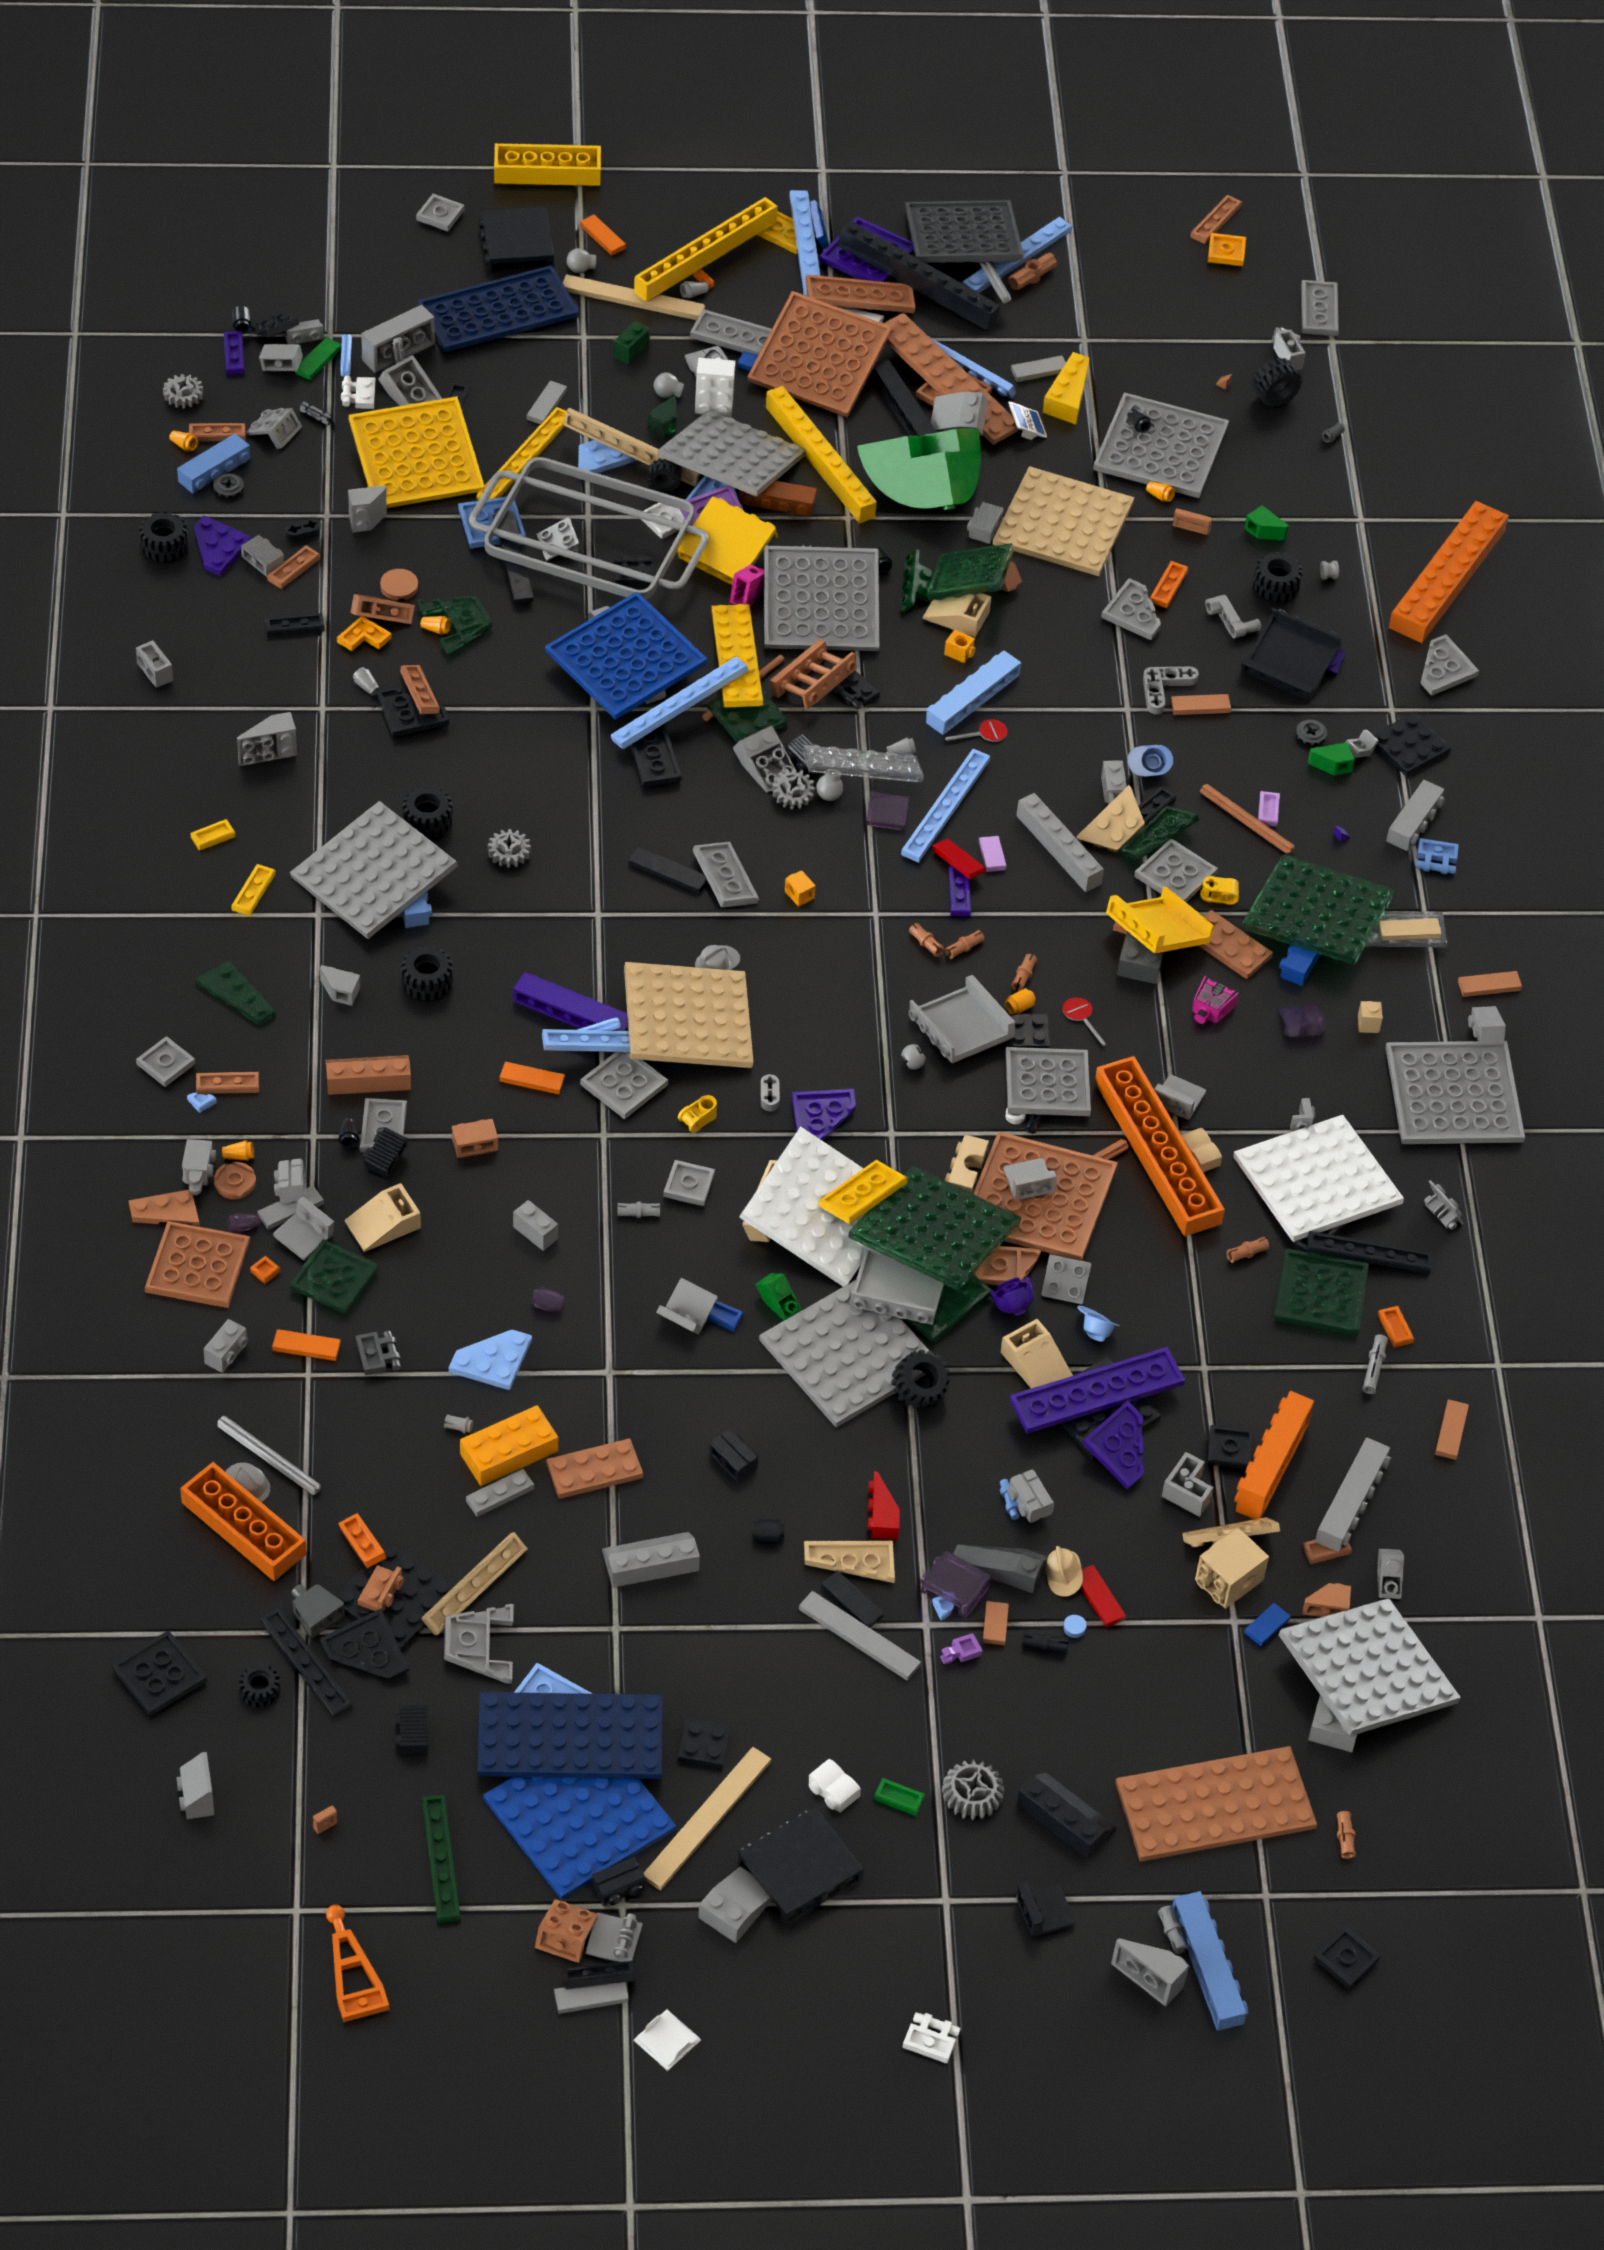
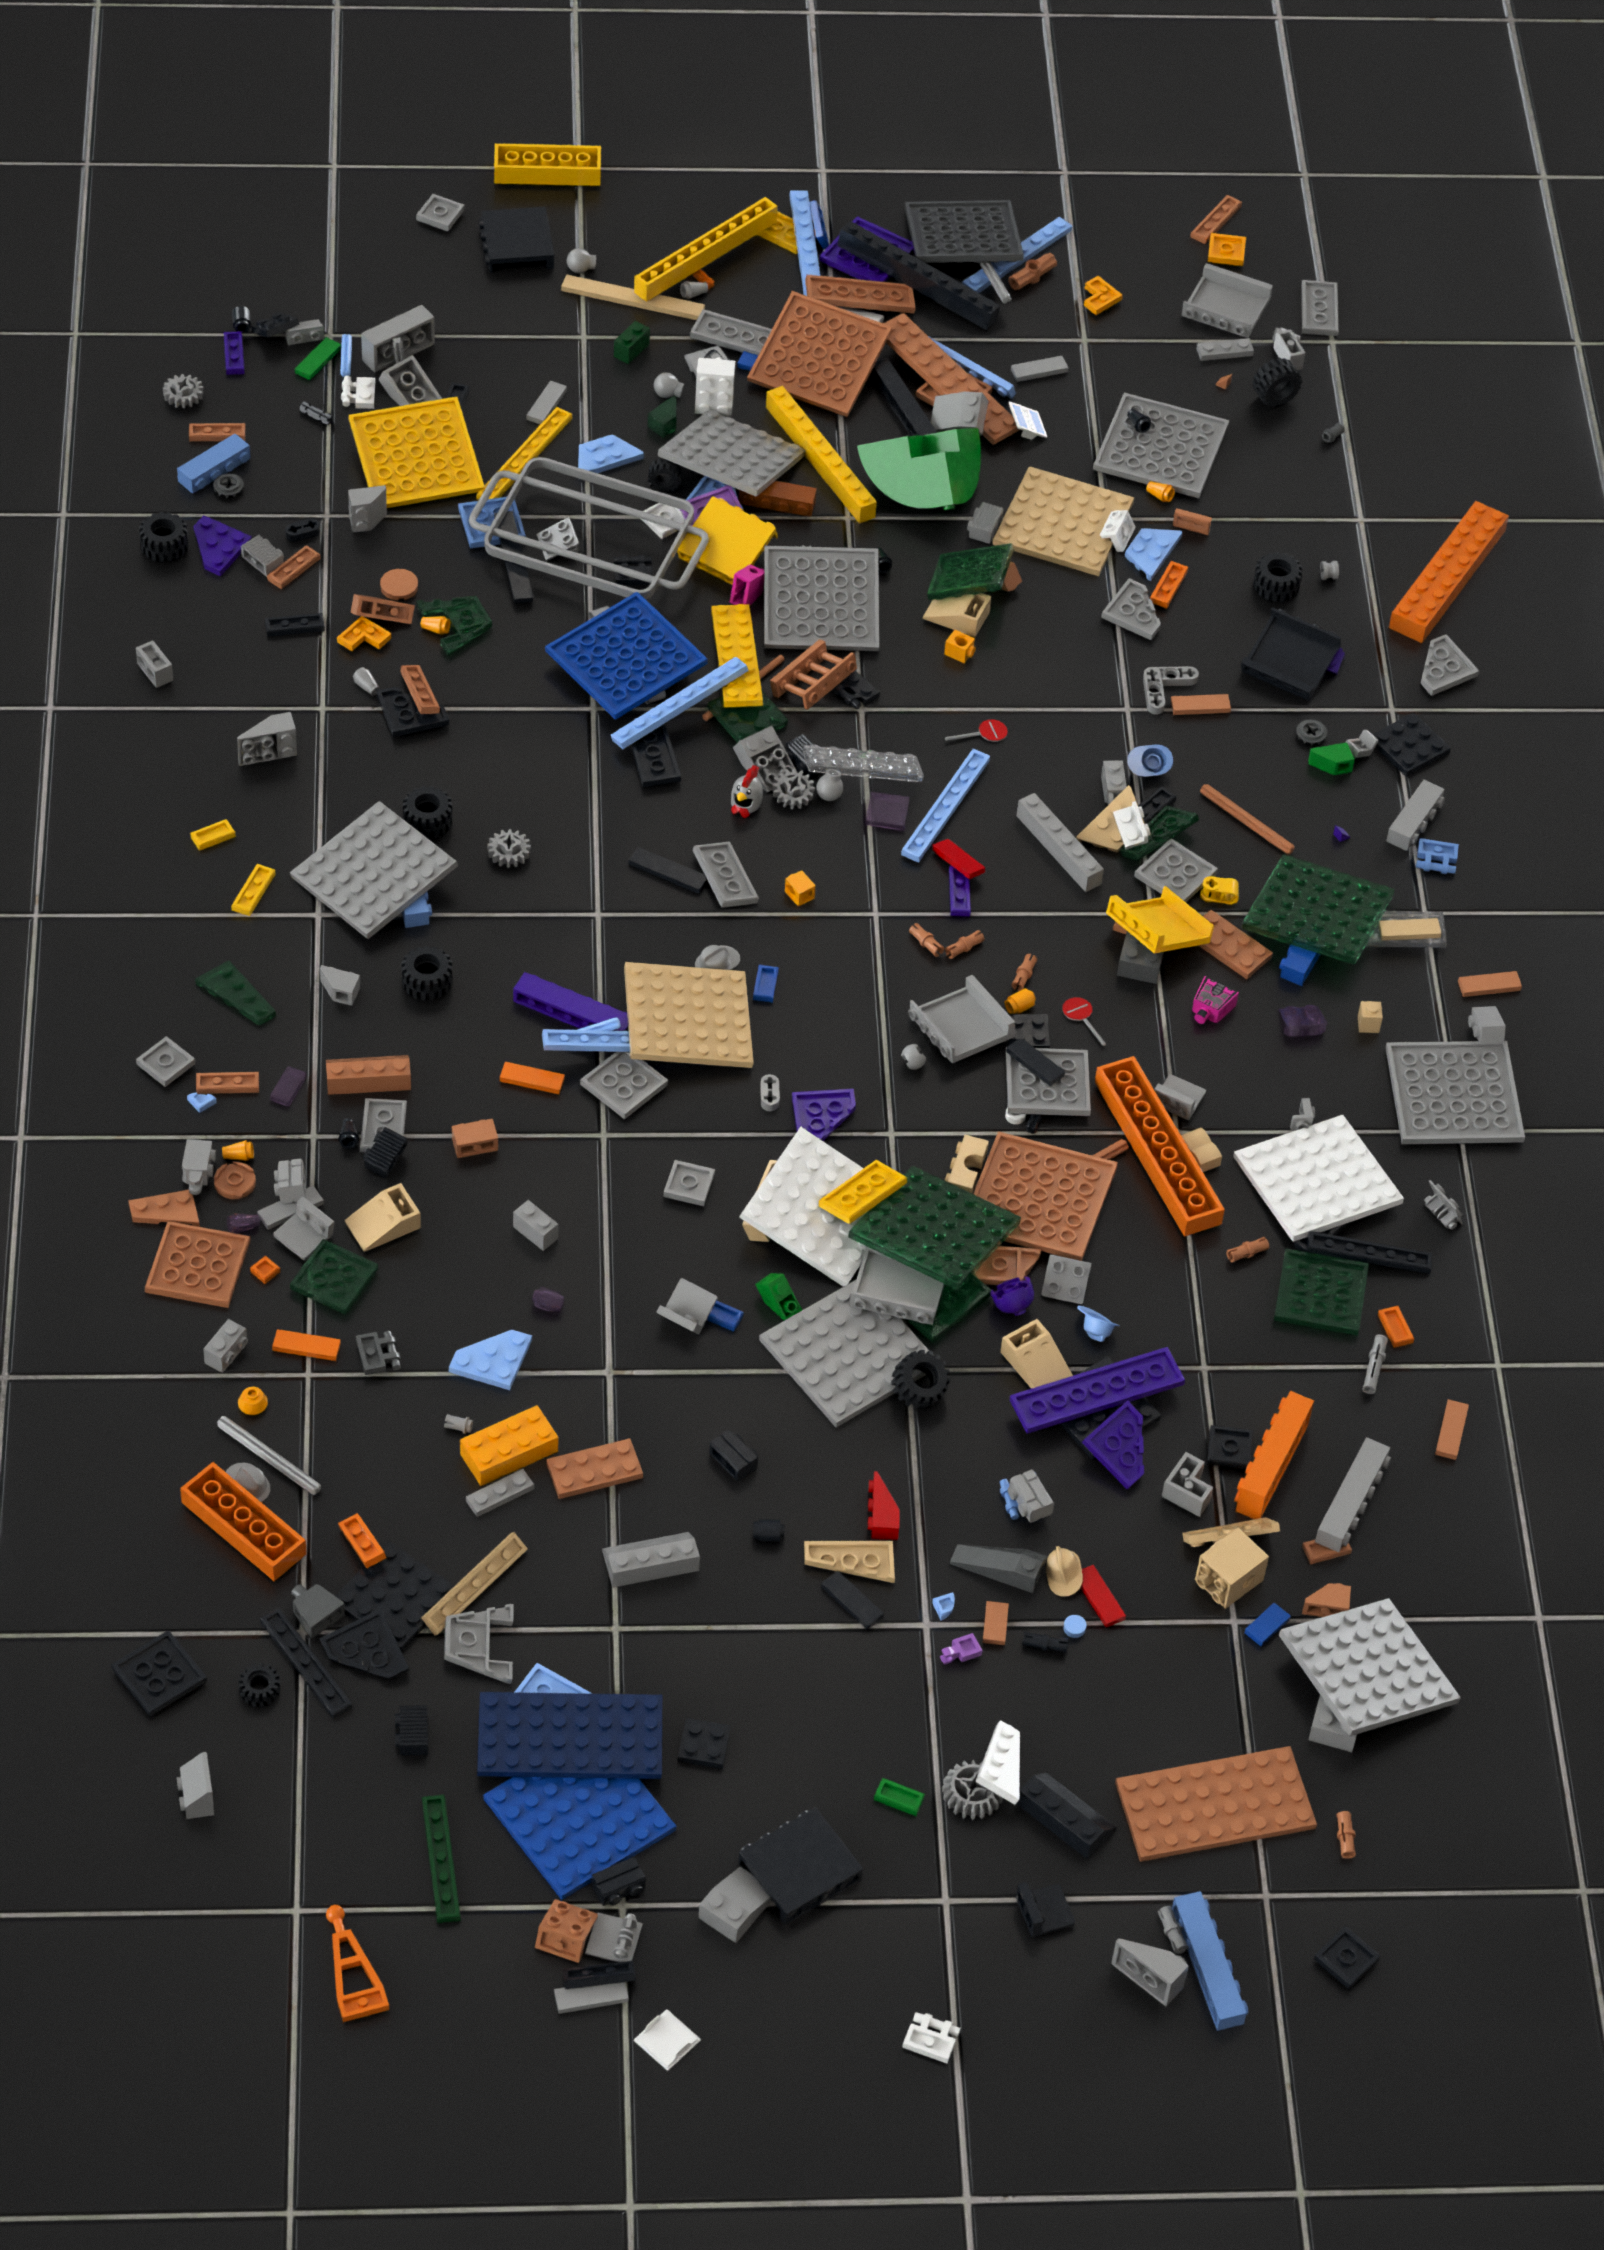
(184, 440): light orange cone -> none
(252, 1401): none -> light orange cone
(278, 424): light grey bracket -> none
(280, 357): light grey brick -> none
(288, 1086): none -> clear purple tile
(325, 1819): nougat tile -> none
(380, 1588): nougat bracket -> none
(499, 308): dark blue plate -> none
(602, 235): orange tile -> none
(620, 441): tan tile -> none
(638, 1209): light grey pin -> none
(699, 1113): yellow piece -> none
(706, 1818): tan tile -> none
(747, 788): none -> piece
(765, 983): none -> blue tile
(834, 1786): white brick -> none
(860, 1635): light grey tile -> none
(904, 746): light grey cone -> none
(916, 581): dark green bracket -> none
(956, 1582): clear purple panel -> none
(973, 692): light blue brick -> none
(992, 853): lavender tile -> none
(1002, 1763): none -> white wing
(1030, 1179): light grey bracket -> none
(1035, 1061): none -> black tile
(1066, 392): yellow wedge -> none
(1103, 295): none -> light orange plate
(1118, 528): none -> white bracket
(1131, 826): none -> white bracket
(1151, 549): none -> light blue wing
(1225, 349): none -> light grey plate
(1228, 300): none -> light grey panel
(1228, 615): light grey beam -> none
(1266, 525): green slope -> none
(1268, 808): lavender tile -> none
(1390, 1573): light grey slope -> none

